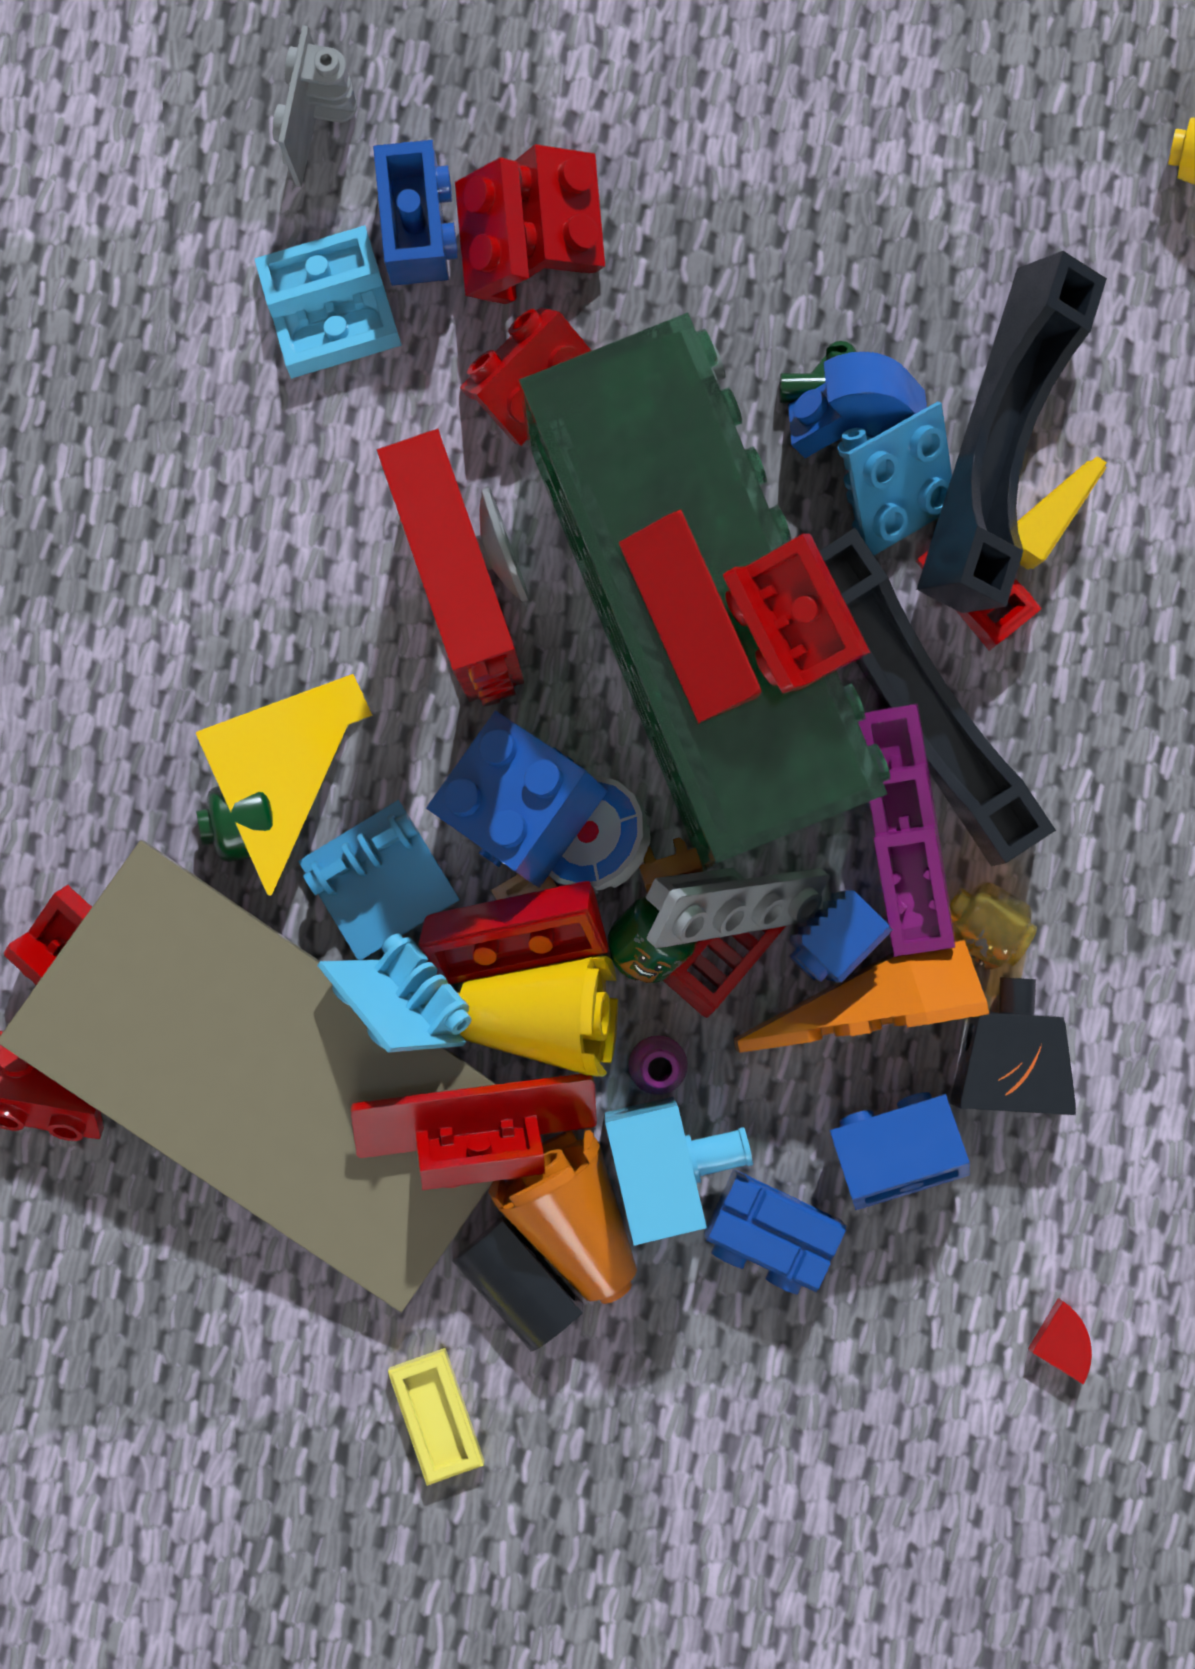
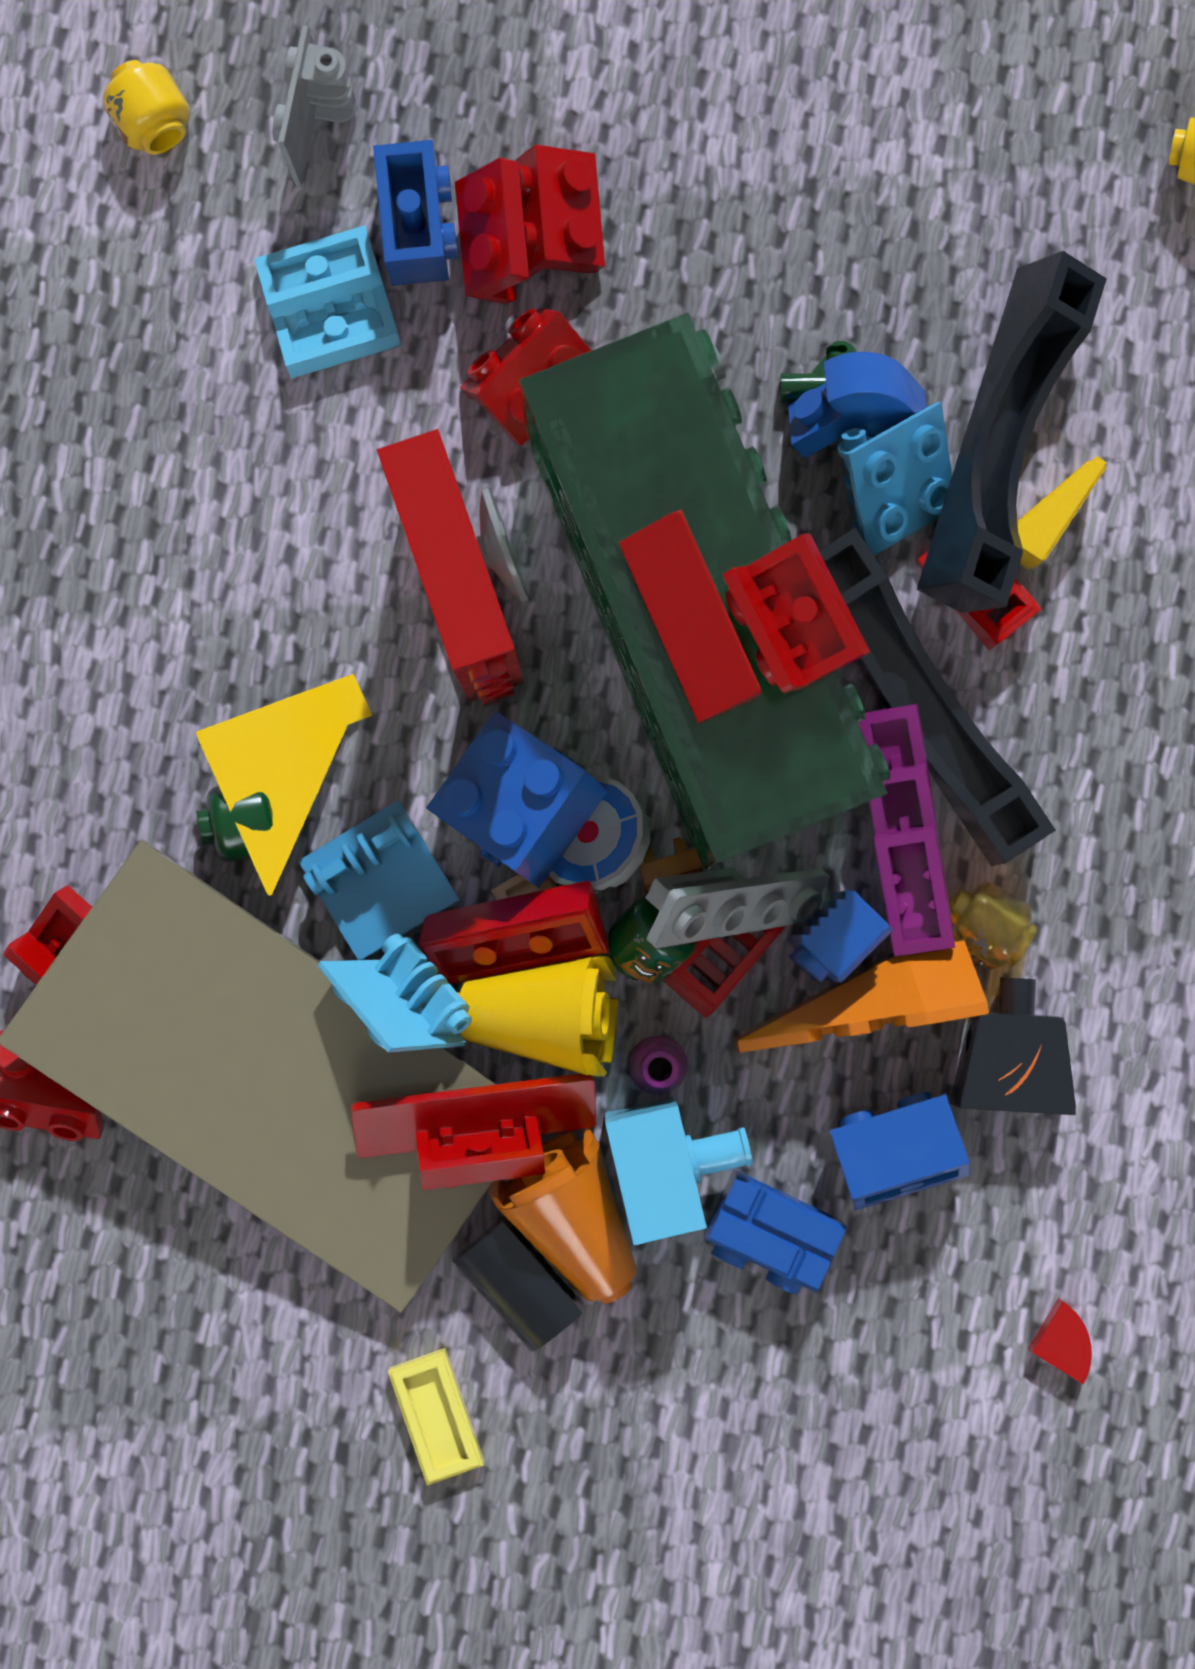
(146, 107): none -> yellow head

